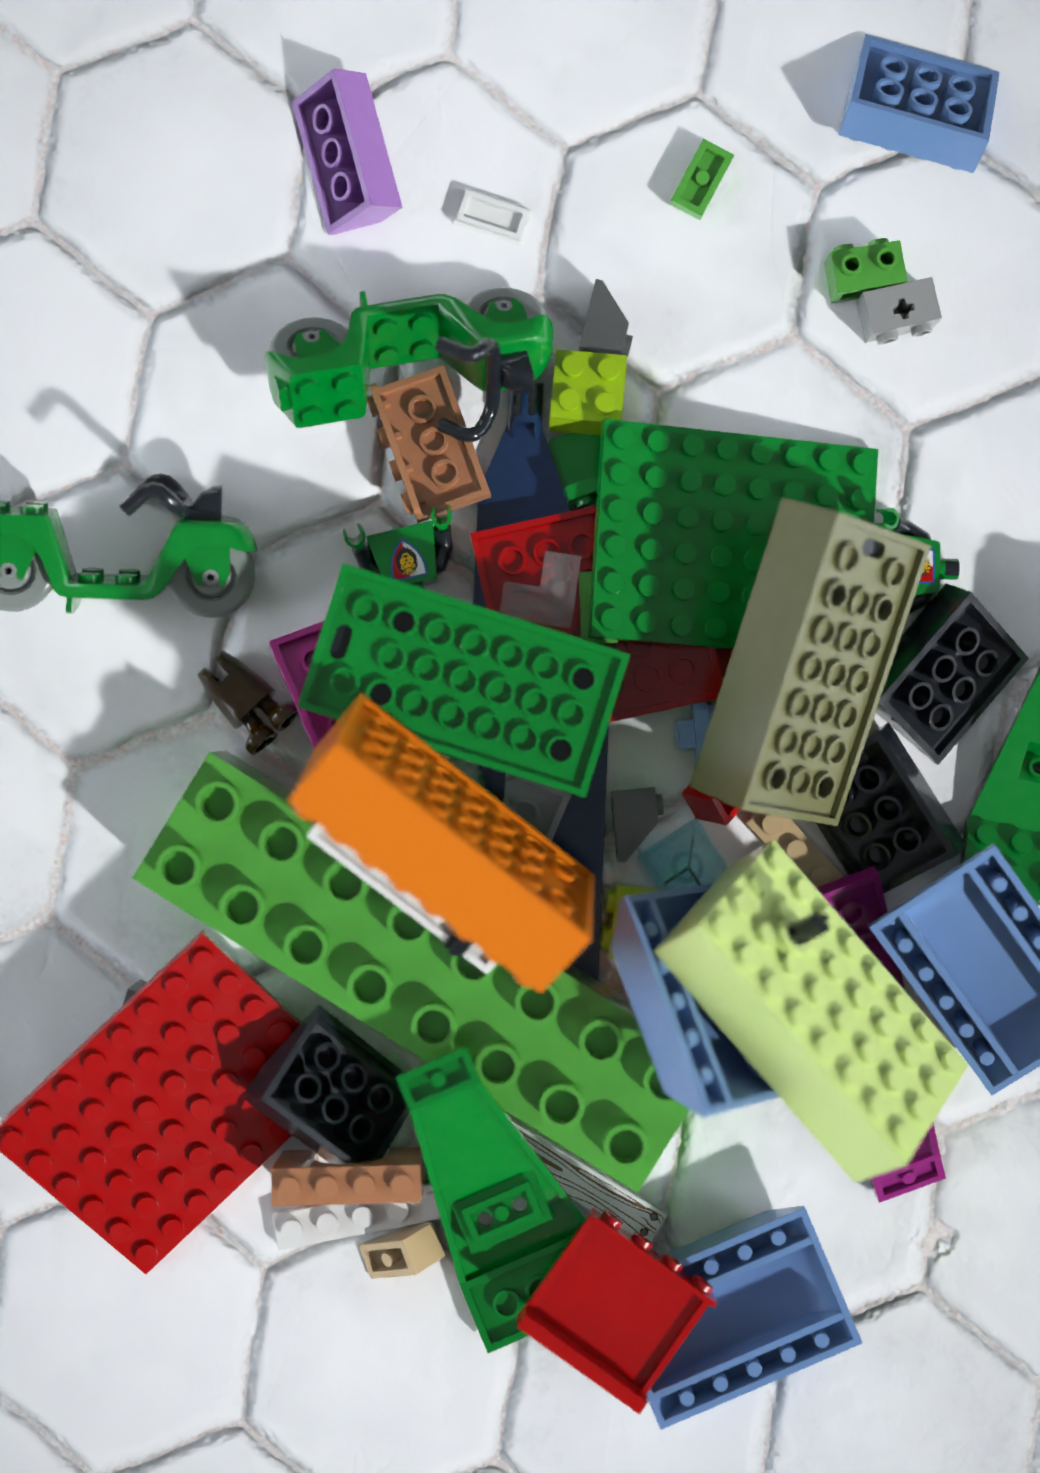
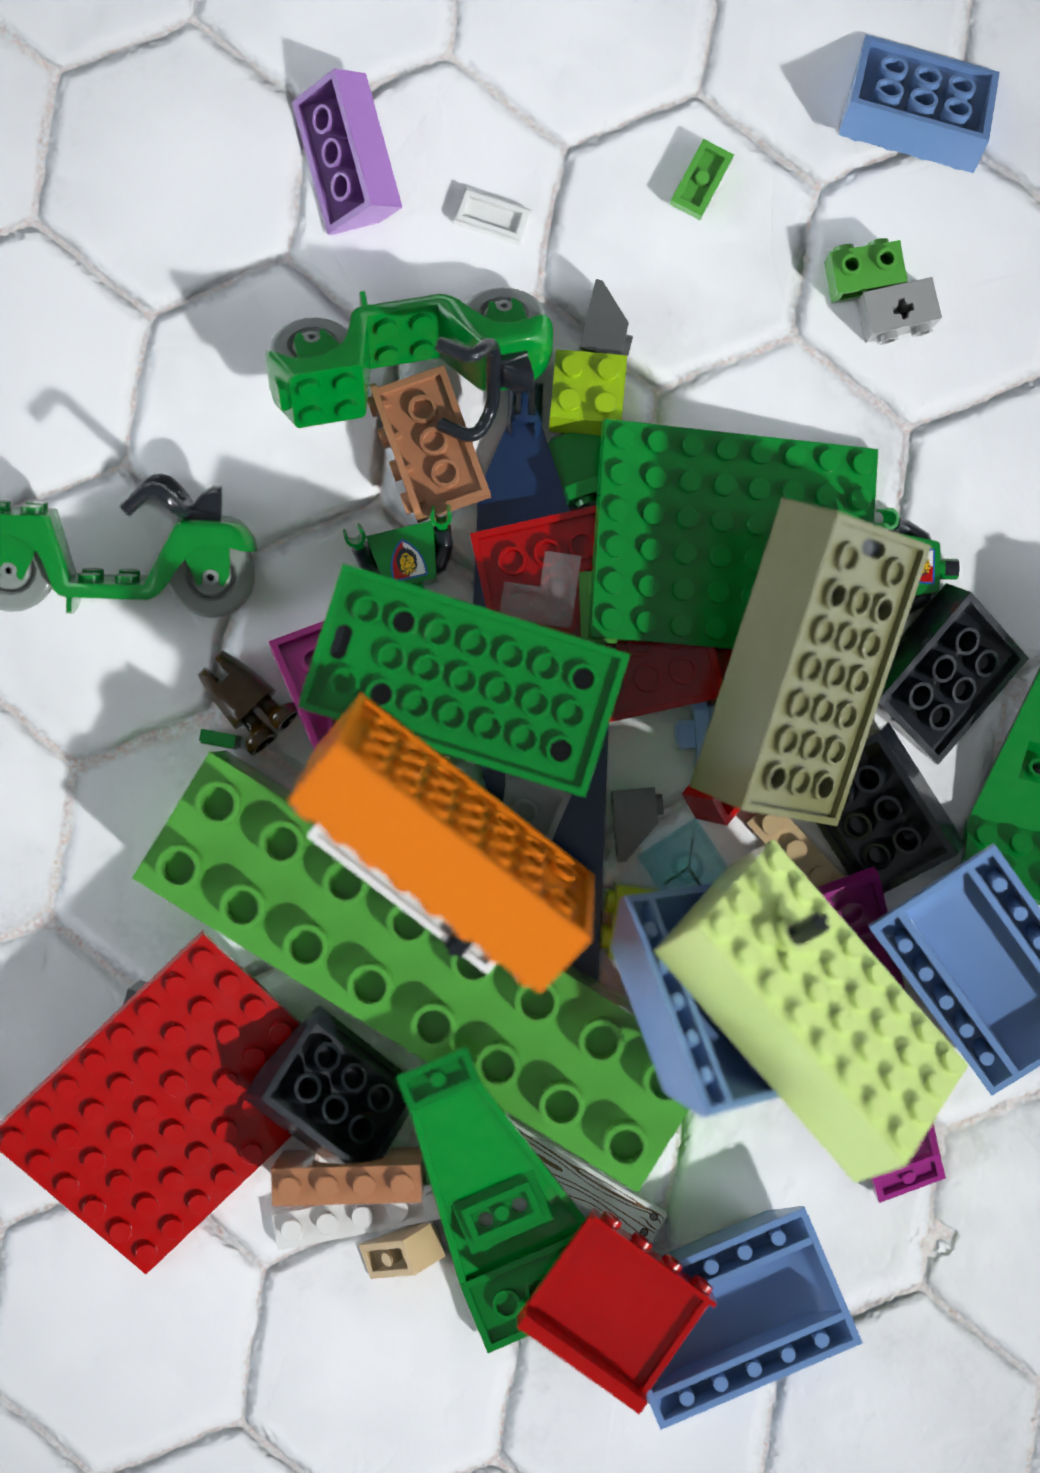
(220, 739): none -> green tile

